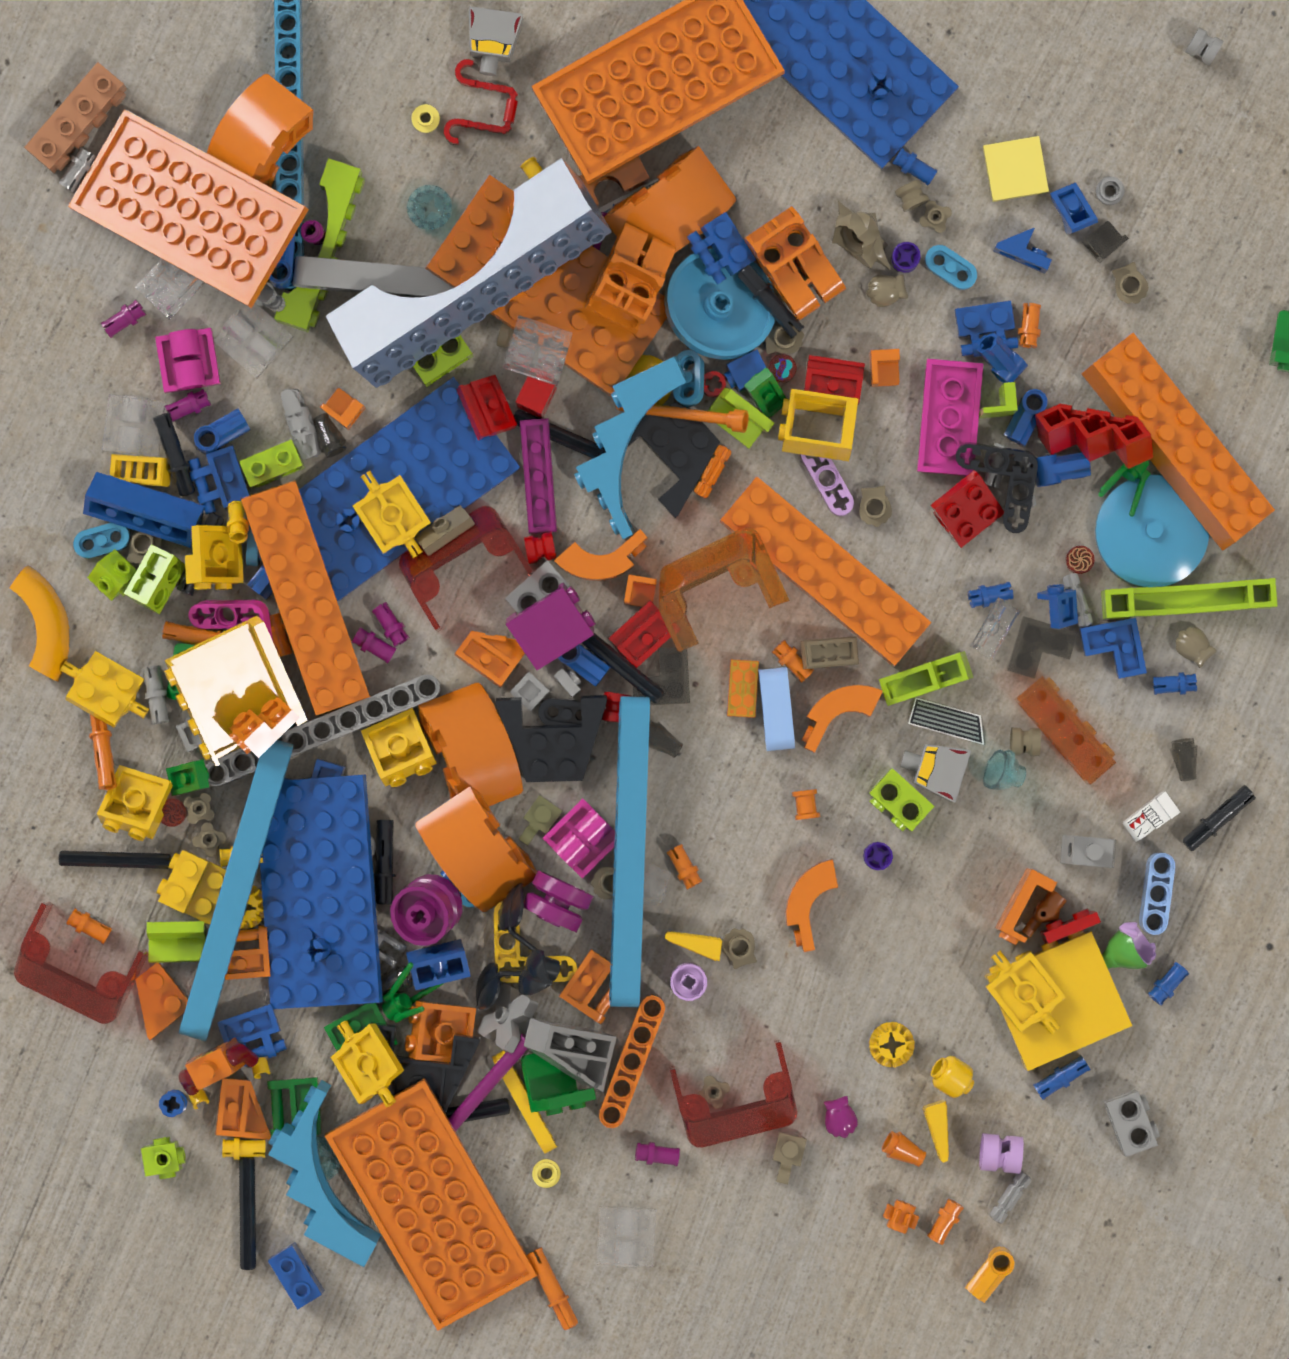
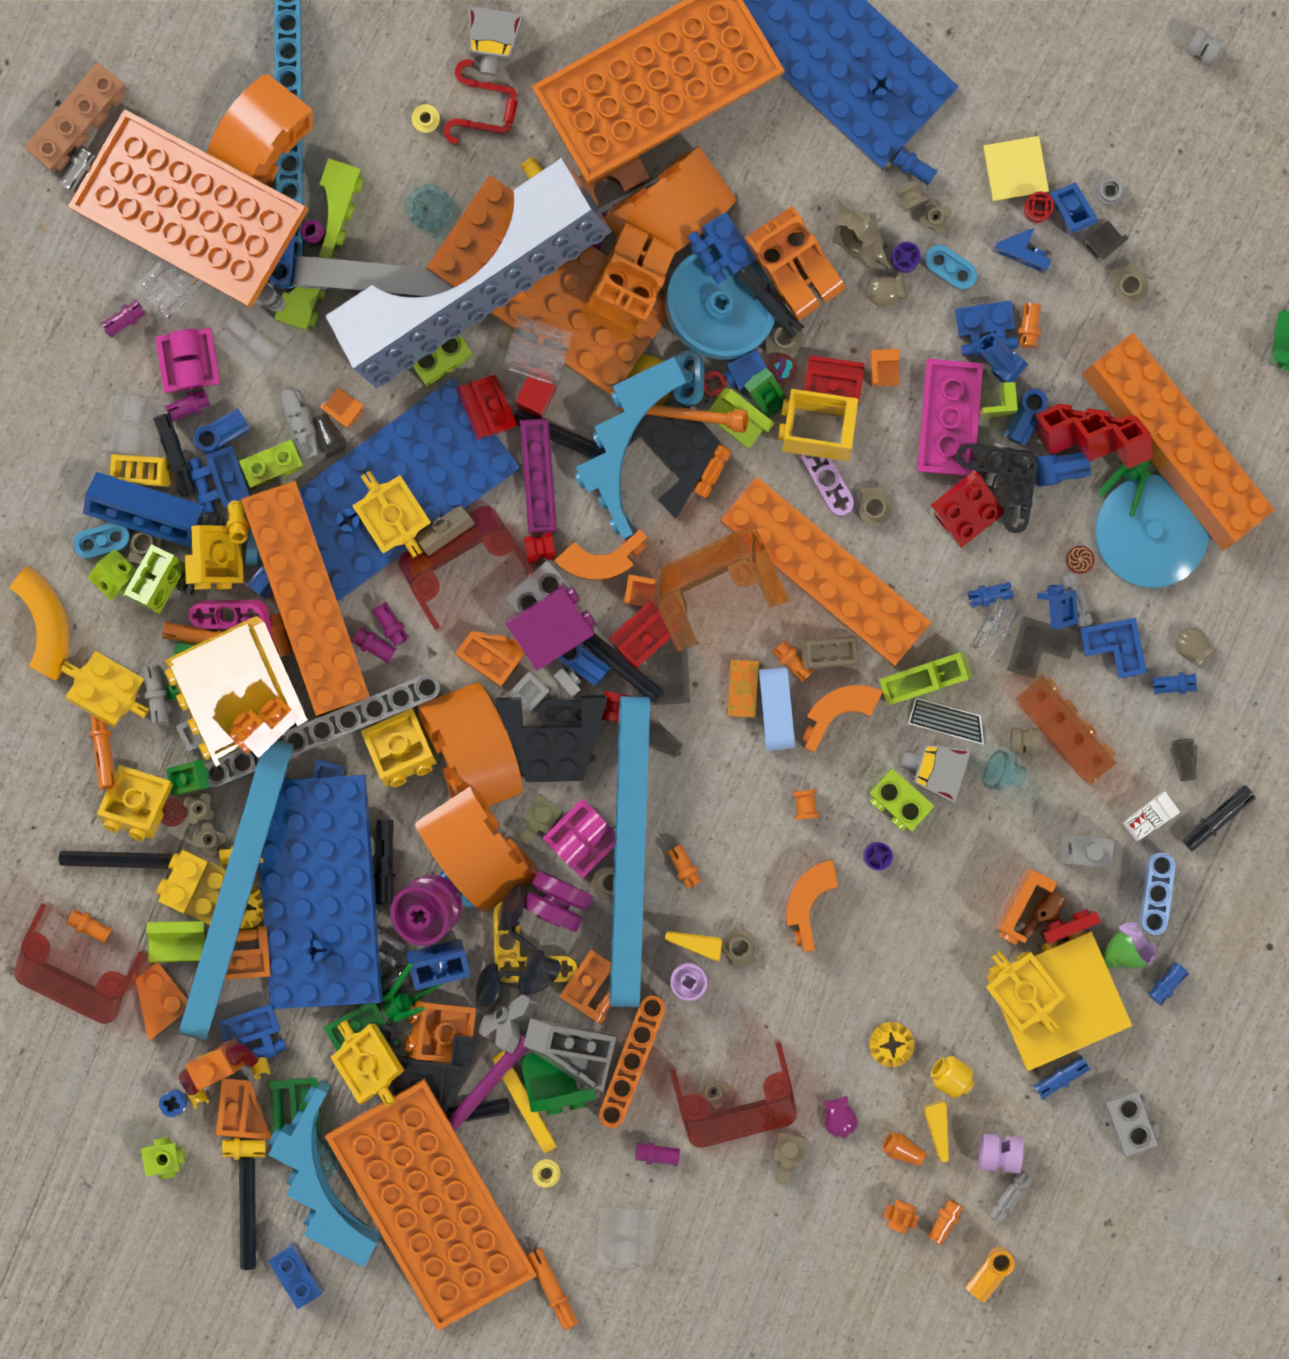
(1041, 211): none -> red wheel
(1189, 599): lime arch -> none

